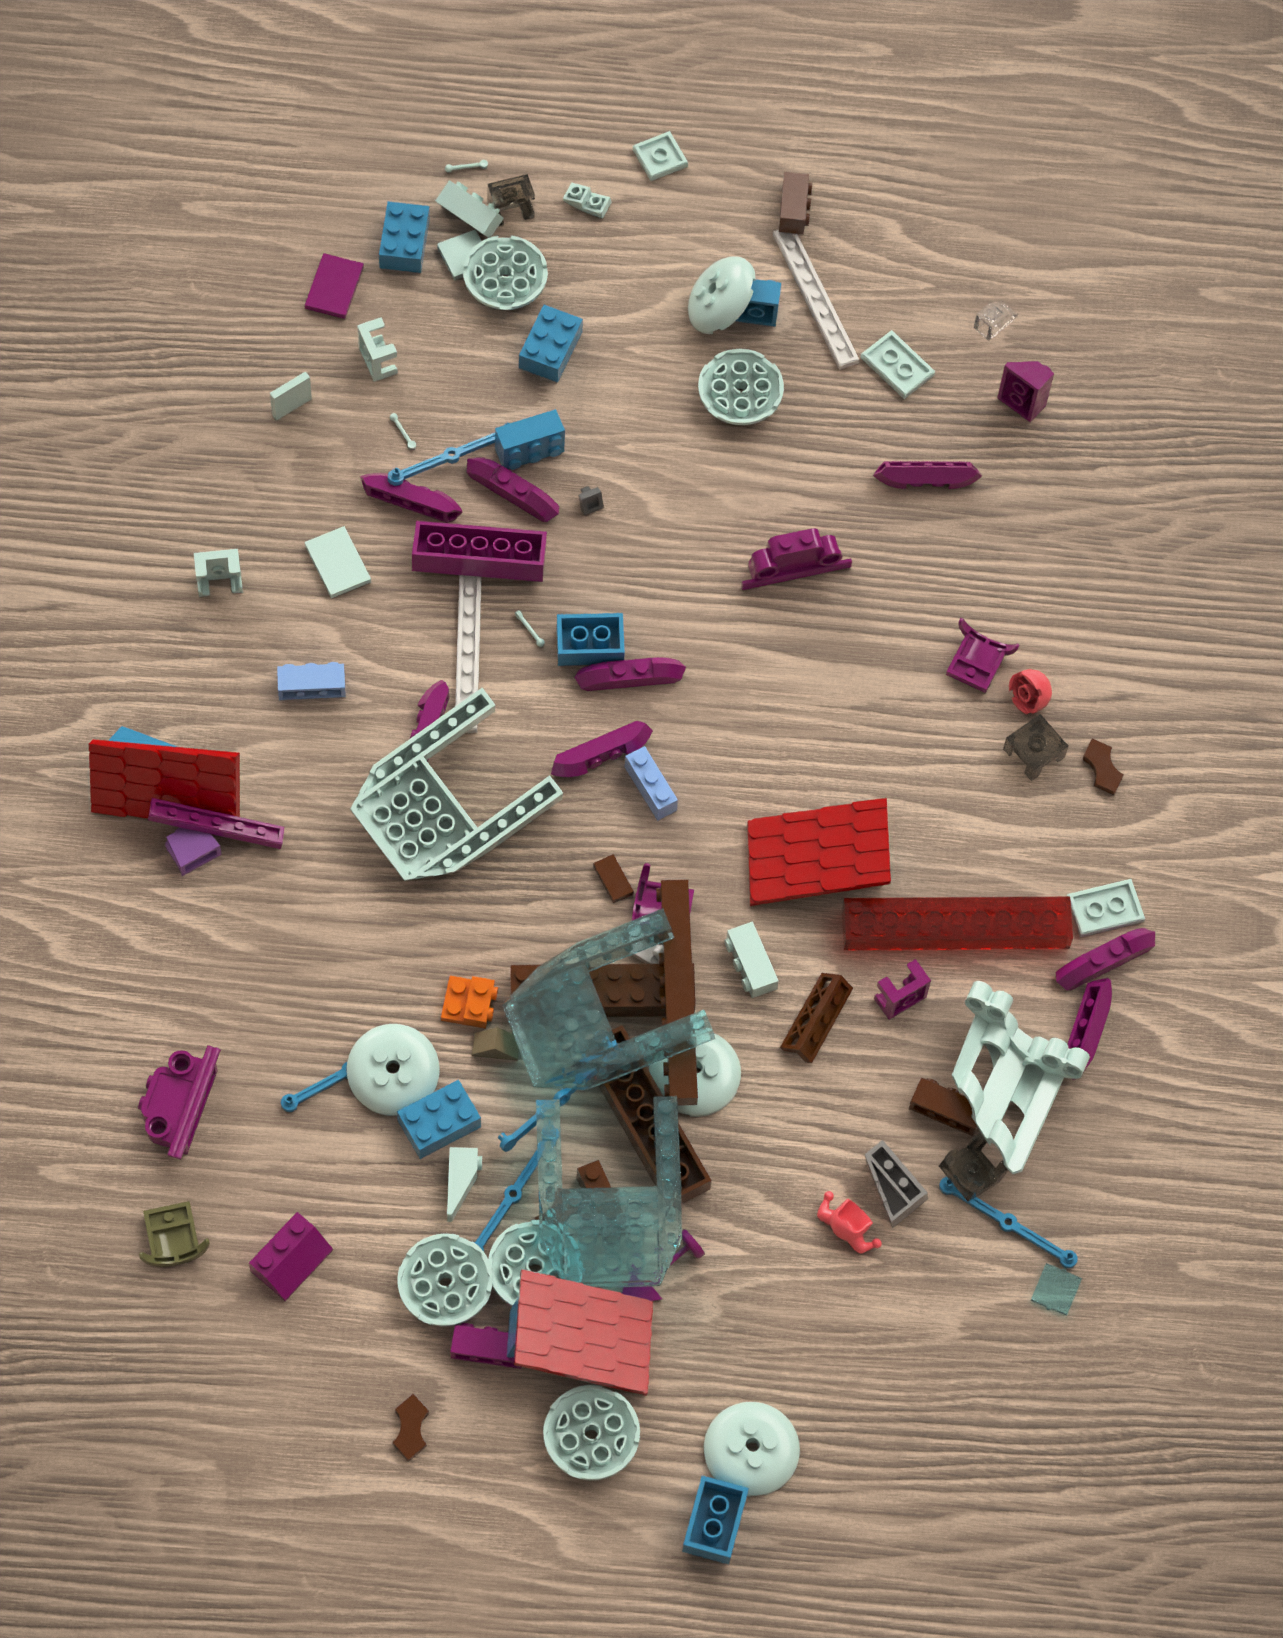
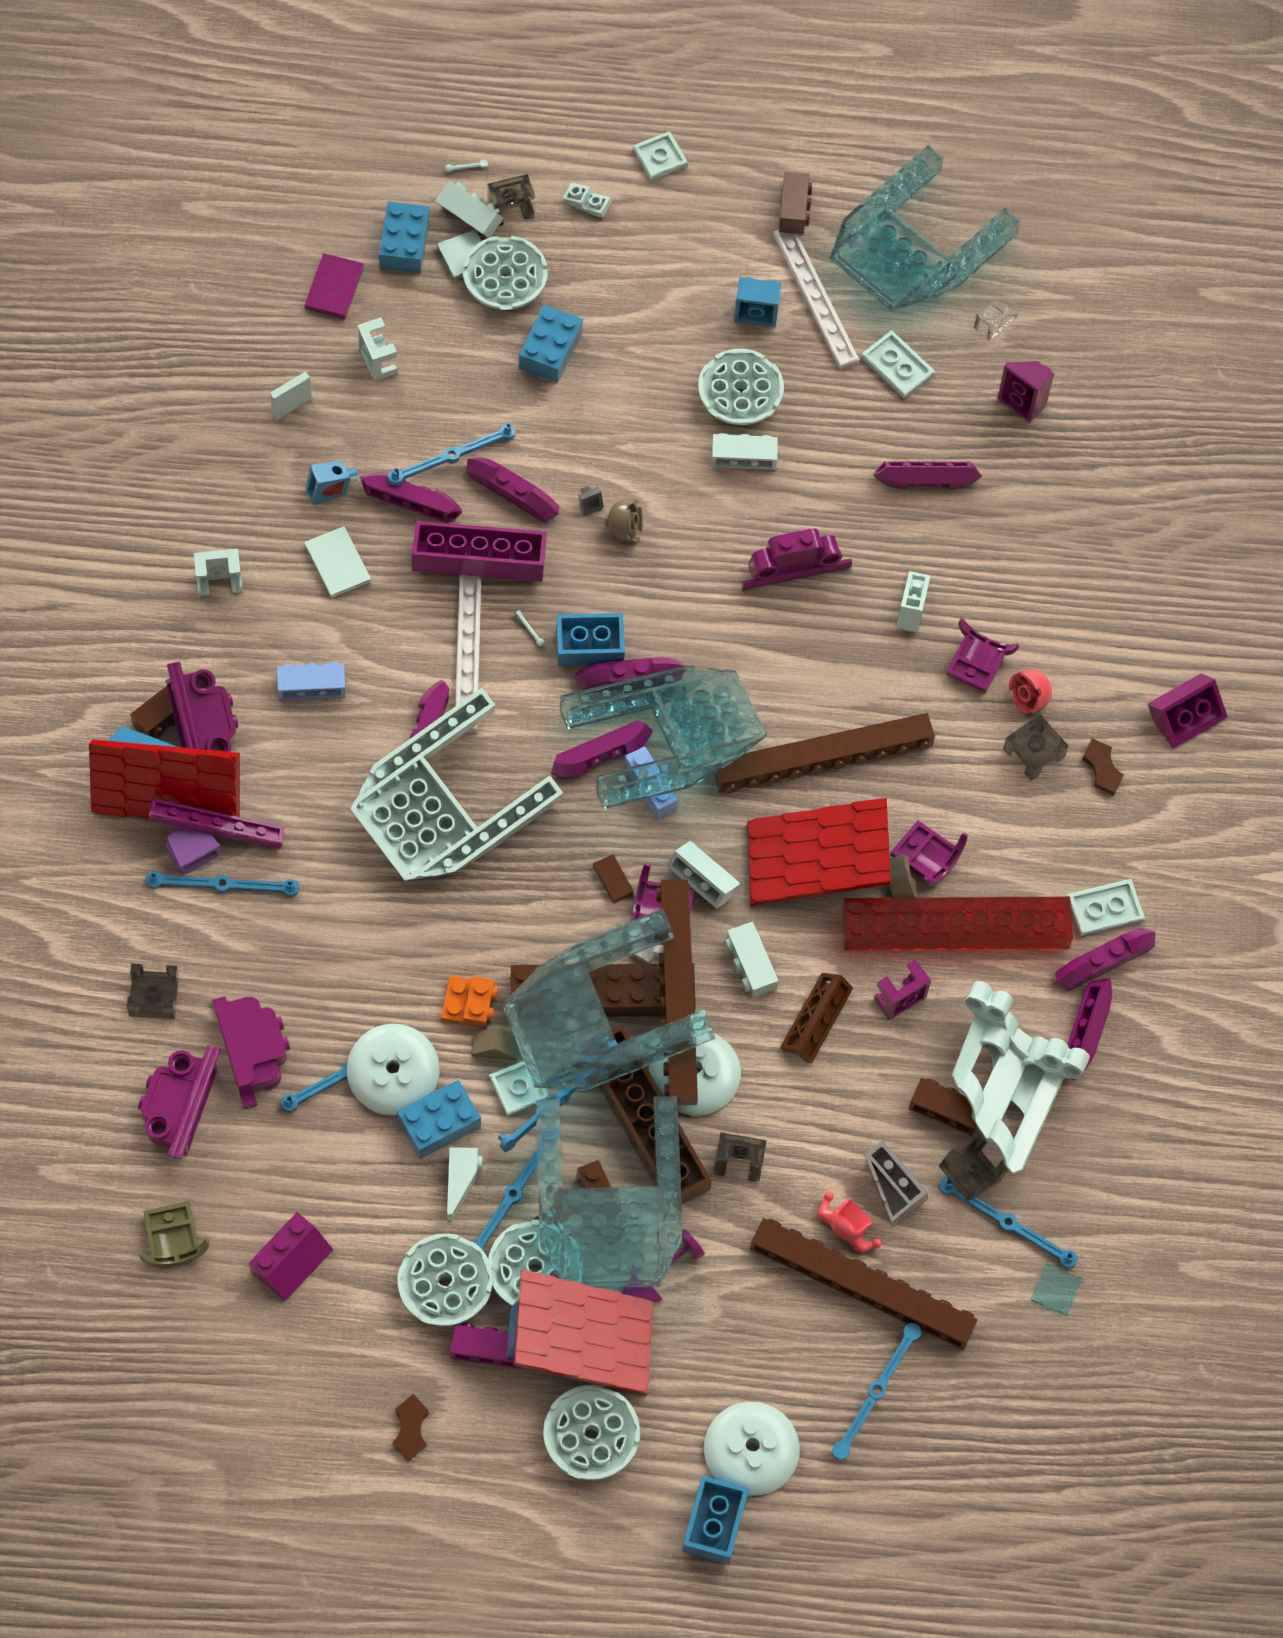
(153, 992): none -> clear smoke panel
(154, 715): none -> reddish brown brick
(156, 879): none -> dark azure piece
(200, 709): none -> magenta brick
(252, 1044): none -> magenta brick
(329, 481): none -> dark azure torso
(411, 444): light aqua hinge -> none
(516, 1089): none -> light aqua tile
(530, 440): dark azure brick -> none
(625, 520): none -> dark tan cylinder
(699, 713): none -> clear light blue wedge
(703, 874): none -> light aqua brick
(721, 294): light aqua brick -> none
(740, 1149): none -> clear smoke panel
(744, 451): none -> light aqua brick
(826, 752): none -> reddish brown brick
(863, 1283): none -> reddish brown brick
(895, 258): none -> clear light blue wedge
(902, 883): none -> dark tan slope
(911, 1334): none -> dark azure piece
(913, 601): none -> light aqua slope
(929, 852): none -> magenta piece
(1188, 709): none -> magenta slope

